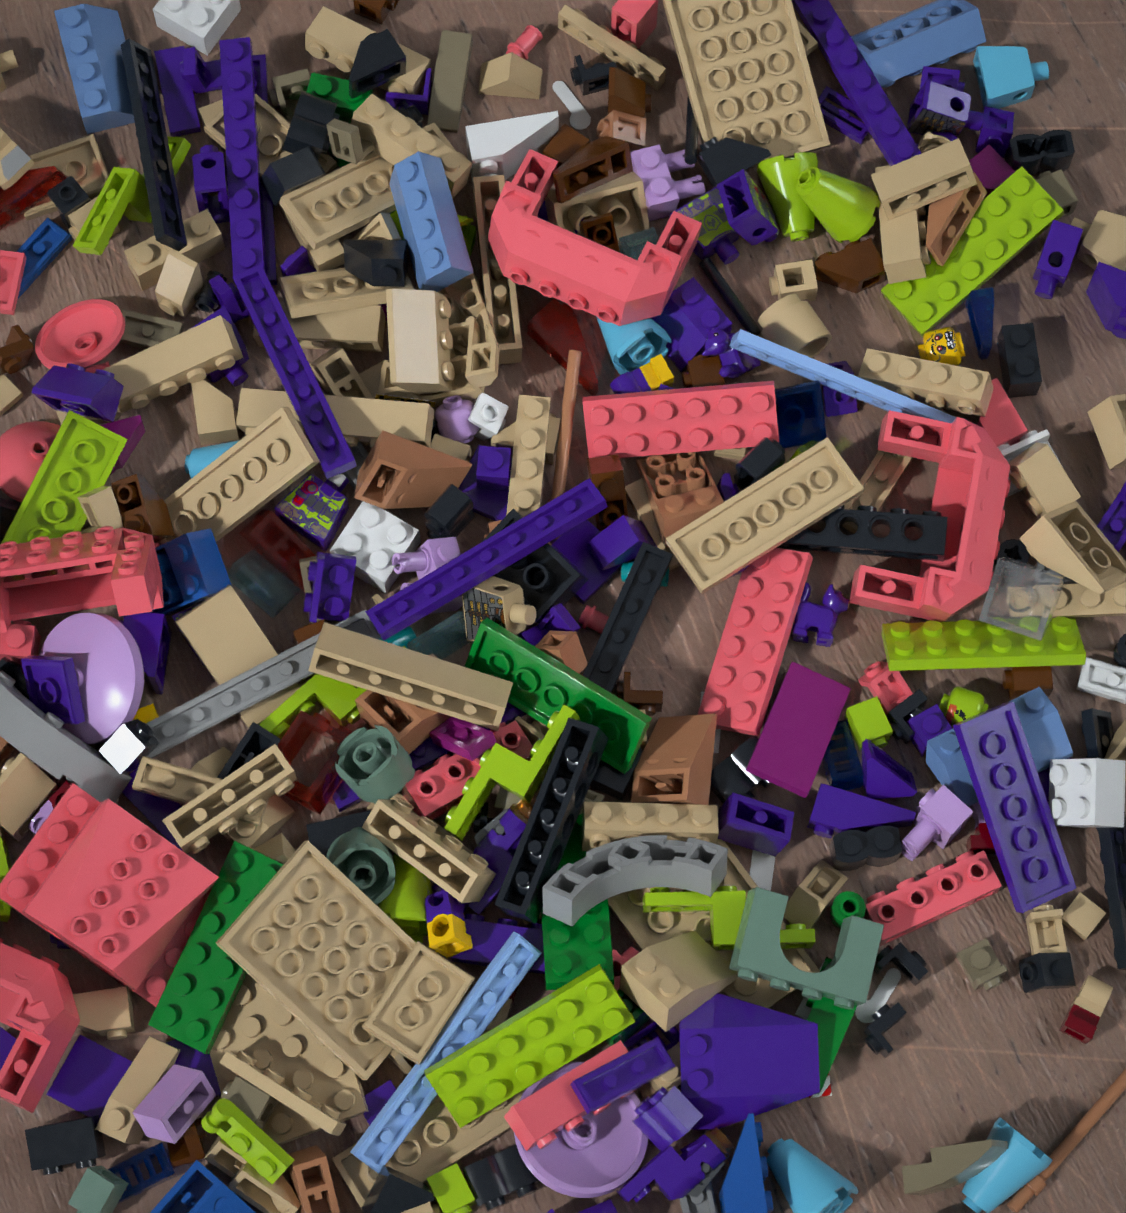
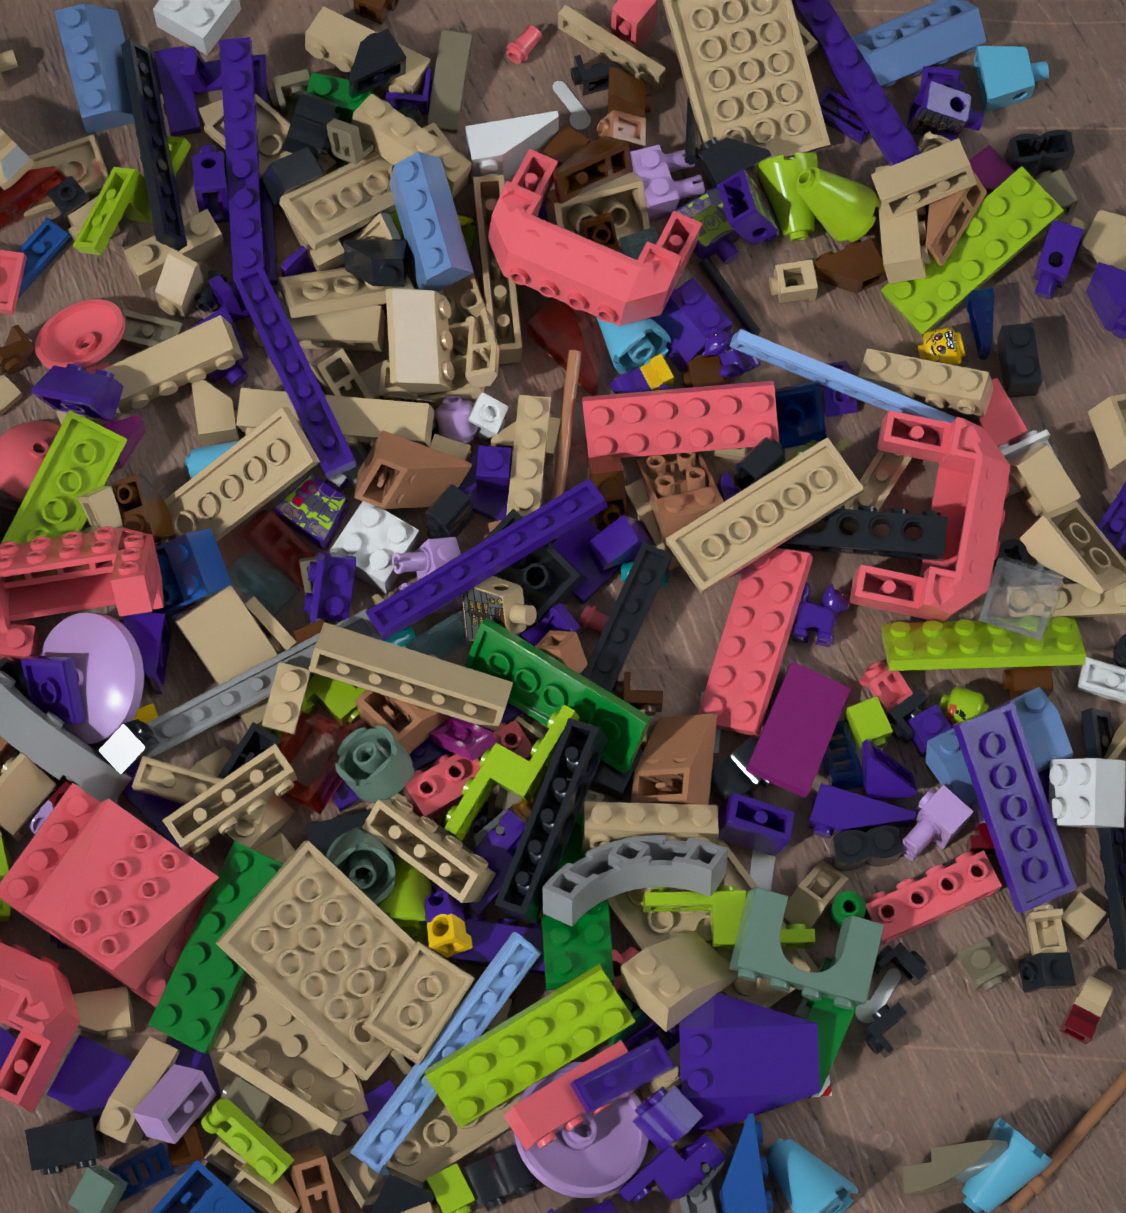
(279, 637): none -> tan plate
(286, 698): none -> tan plate
(510, 77): tan slope -> none
(794, 326): tan piece -> none
(995, 130): dark purple bracket -> none

